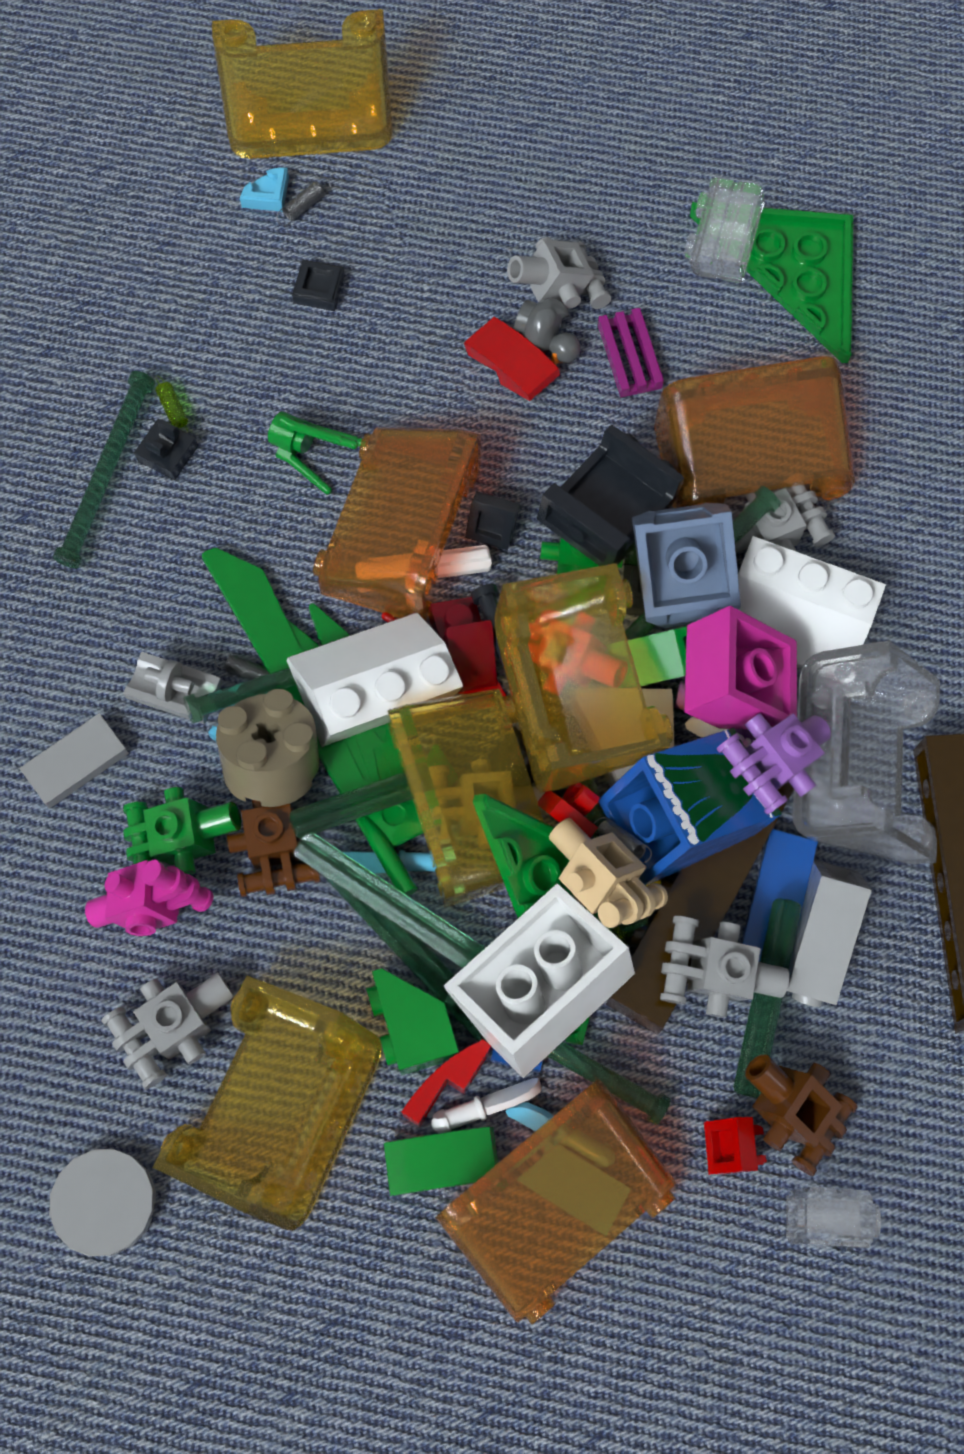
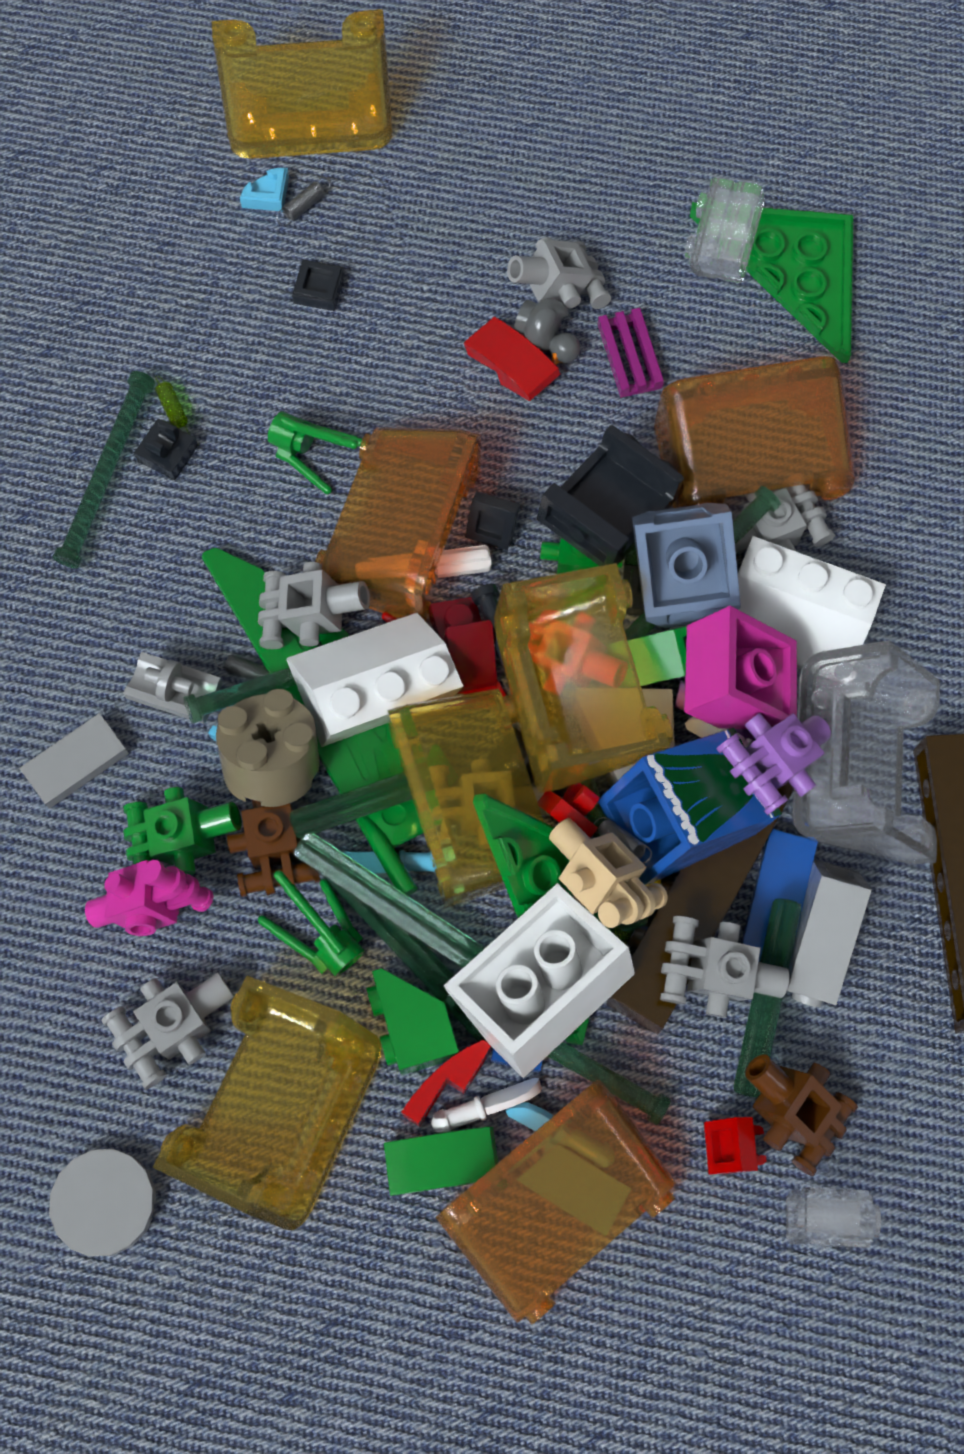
(306, 605): none -> light grey piece
(336, 947): none -> green plant

